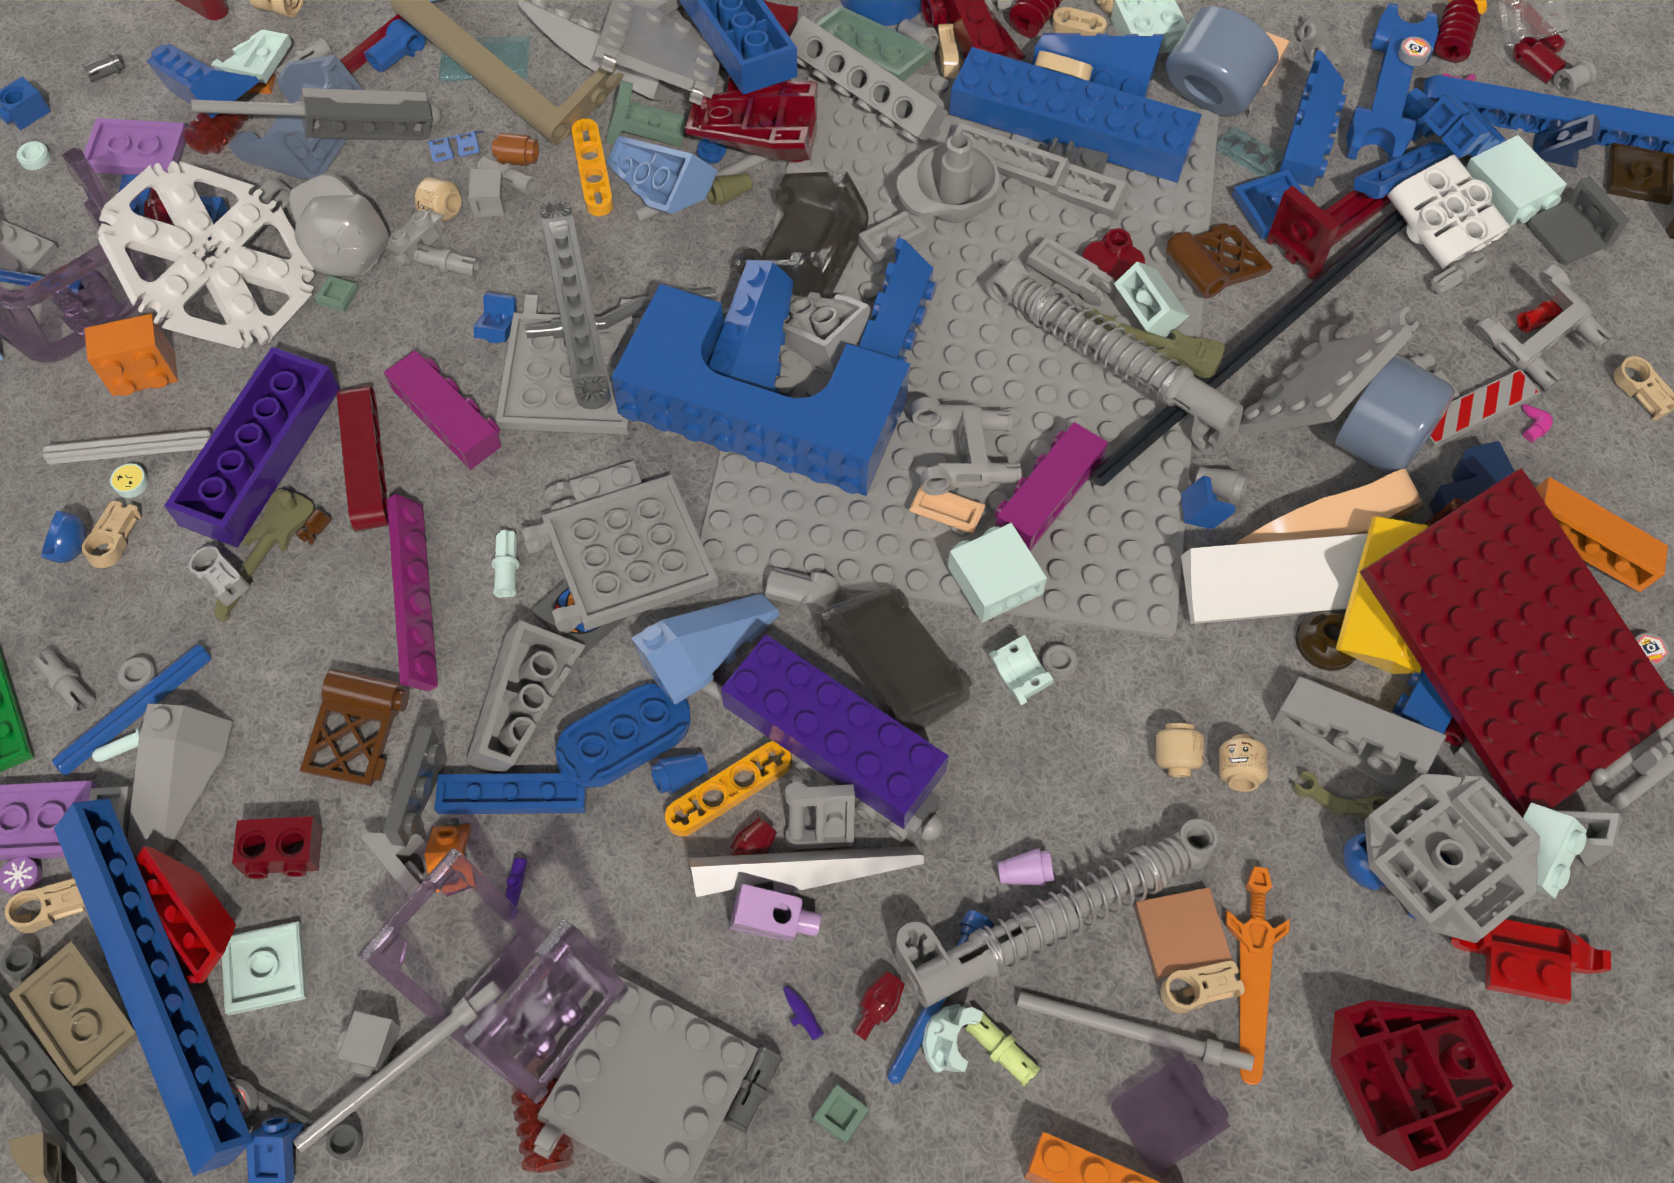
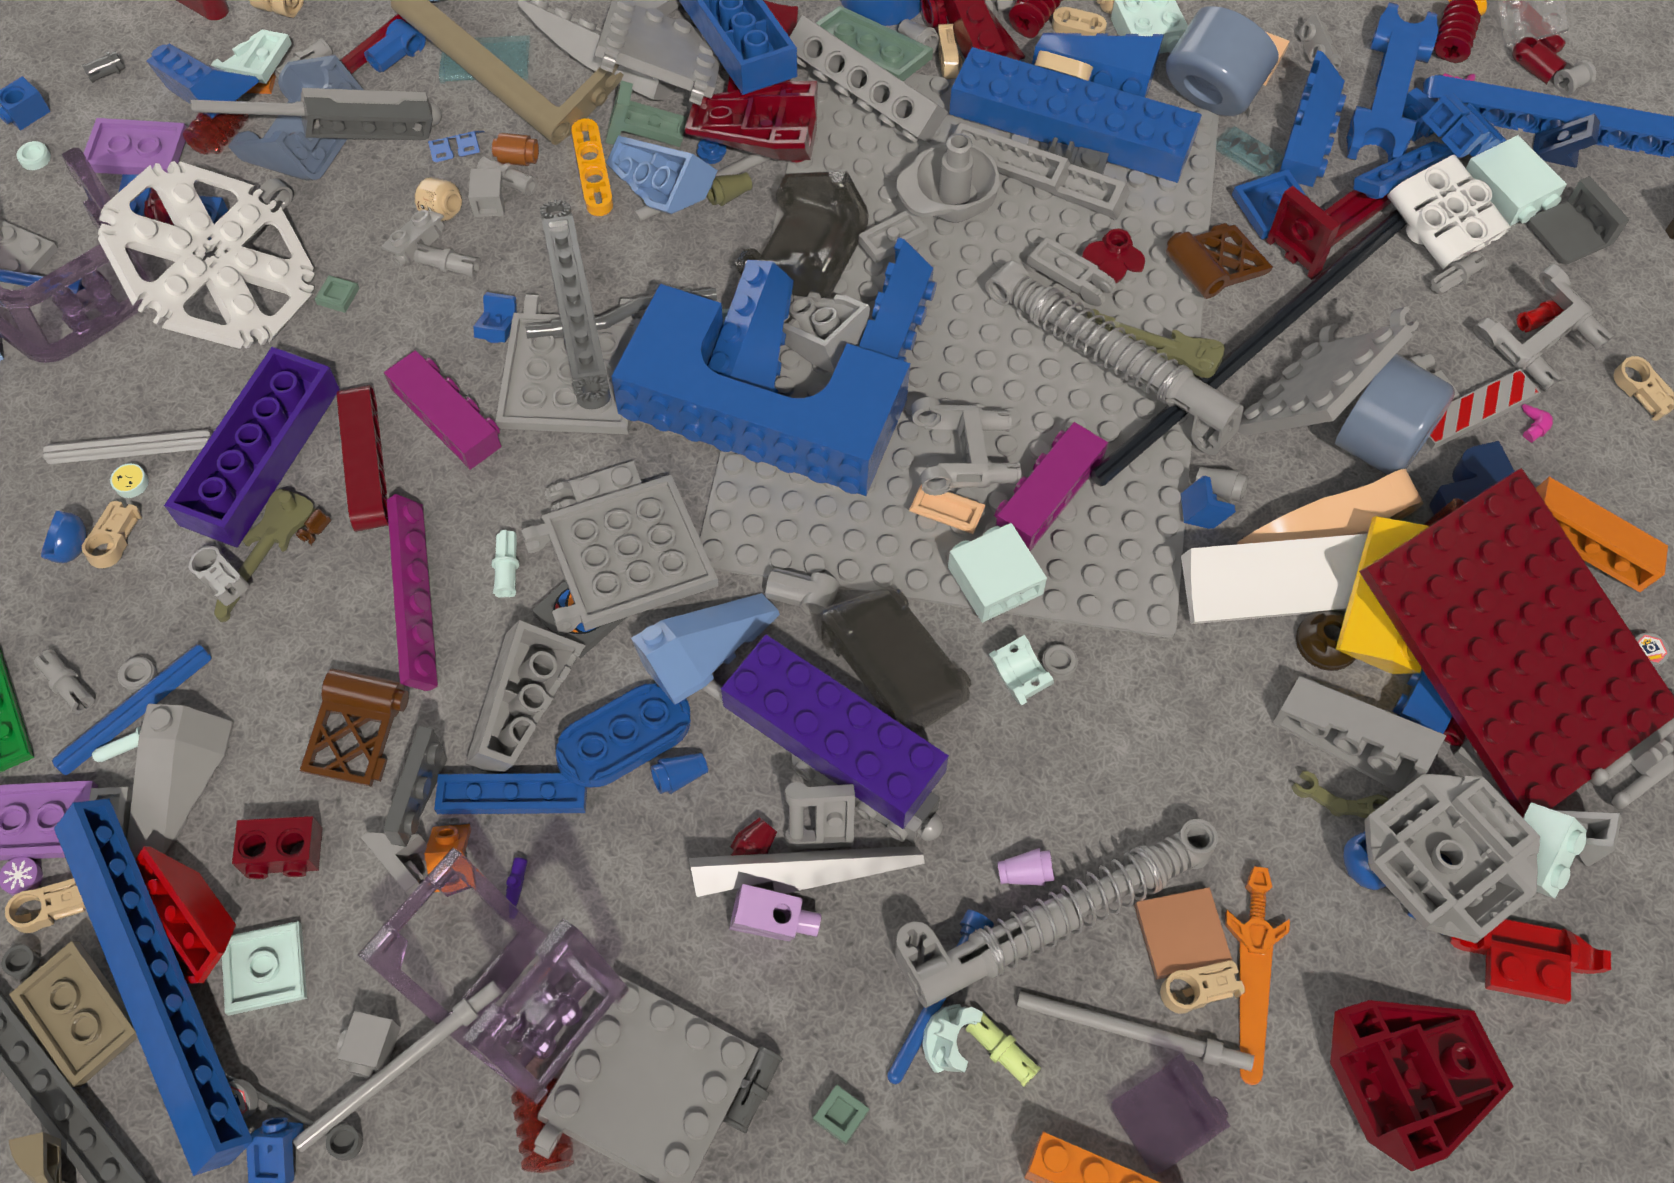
(131, 355): orange brick -> none
(336, 227): light grey piece -> none
(725, 784): light orange beam -> none
(802, 1014): dark purple helmet -> none
(879, 1003): dark red piece -> none
(1151, 299): light aqua brick -> none
(1179, 749): tan head -> none
(1243, 763): tan head -> none
(1414, 51): tile -> none
(1640, 173): dark brown tile -> none

